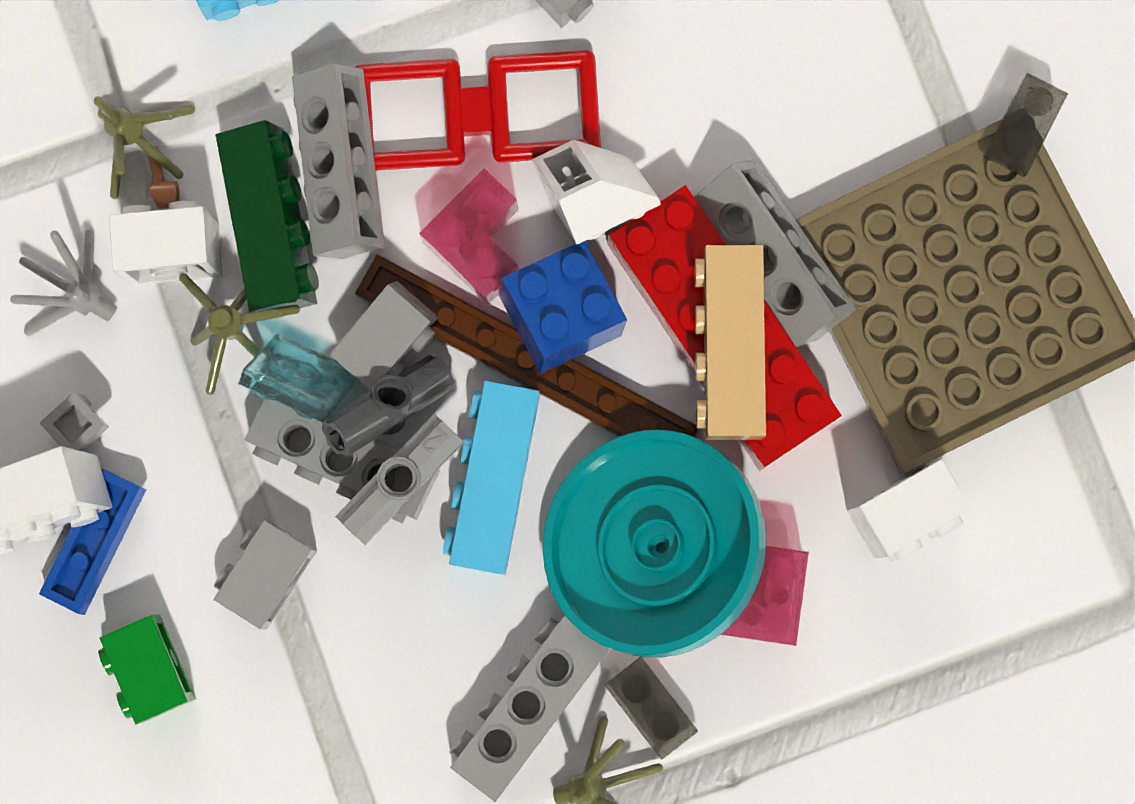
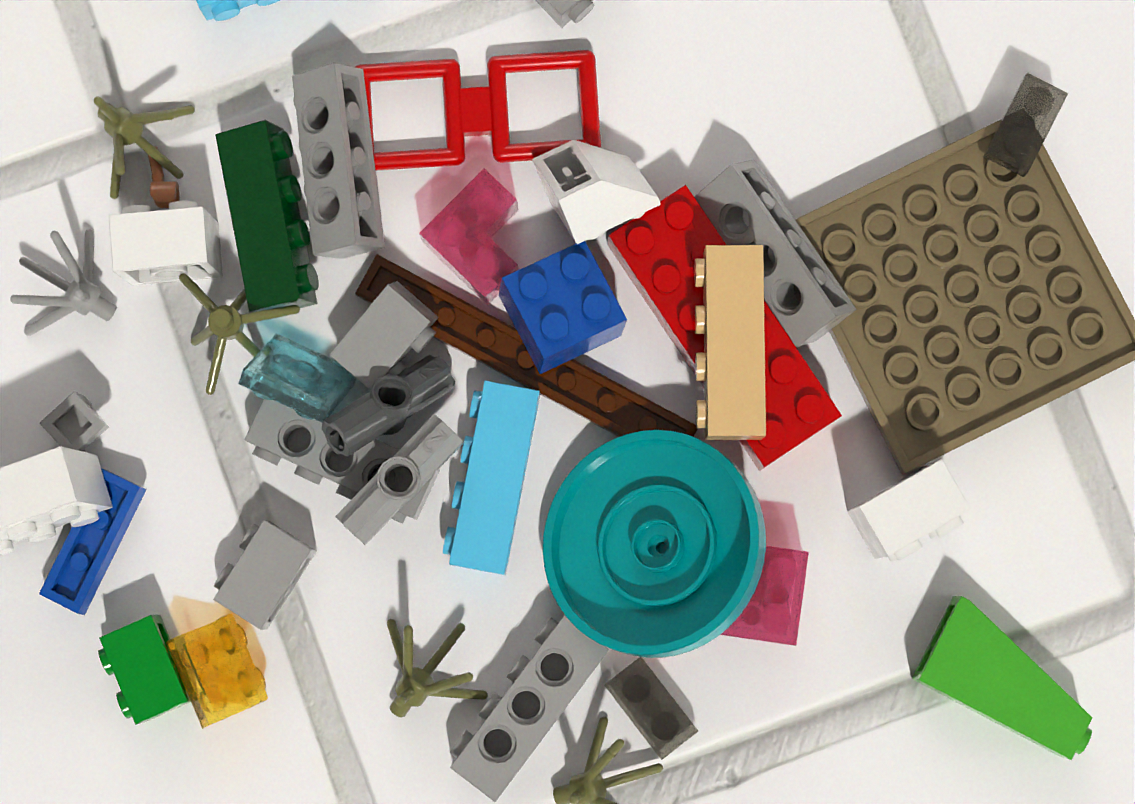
(218, 670): none -> clear yellow bracket
(417, 682): none -> olive plant
(995, 678): none -> bright green slope

